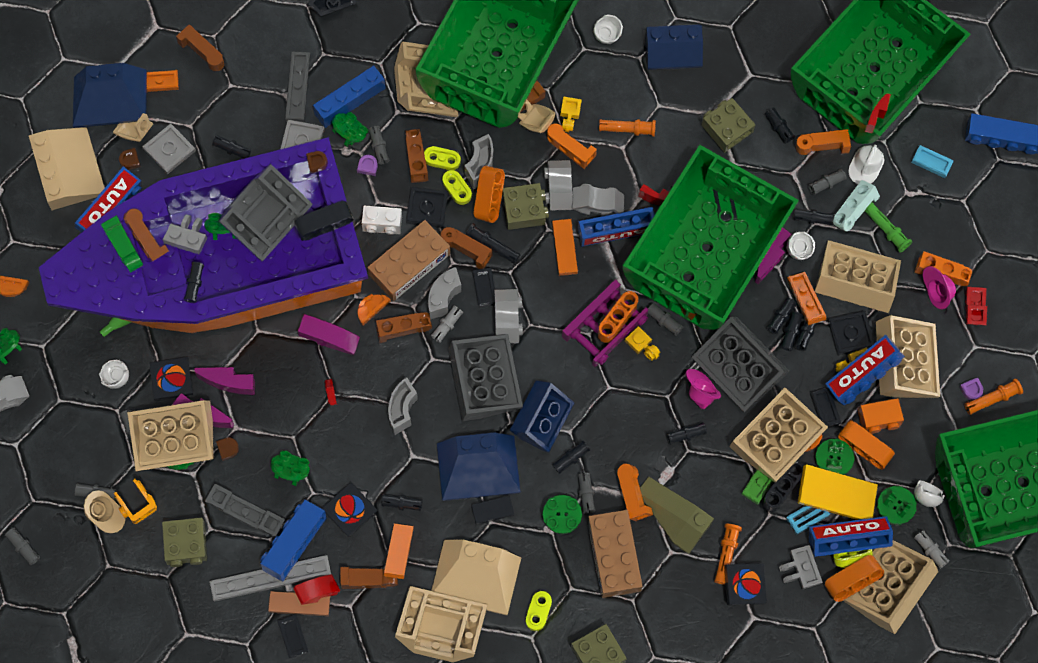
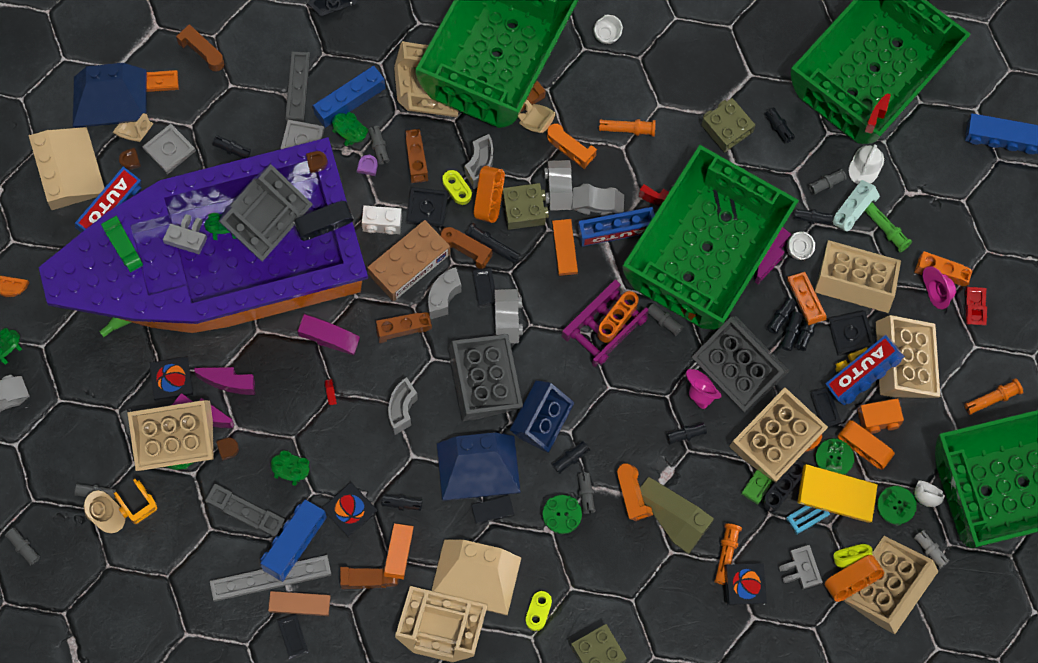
(114, 374): white hair -> none
(134, 222): dark orange leg -> none
(184, 542): olive brick -> none
(193, 282): black pin -> none
(316, 588): red slope -> none
(371, 306): orange tile -> none
(443, 156): neon yellow plate -> none
(446, 324): light grey pin -> none
(570, 109): yellow plate -> none
(614, 553): medium nougat brick -> none
(639, 340): yellow plate -> none
(674, 47): dark blue slope -> none
(824, 141): orange leg -> none
(850, 536): blue brick -> none
(932, 161): medium azure tile -> none
(972, 389): medium lavender tile -> none

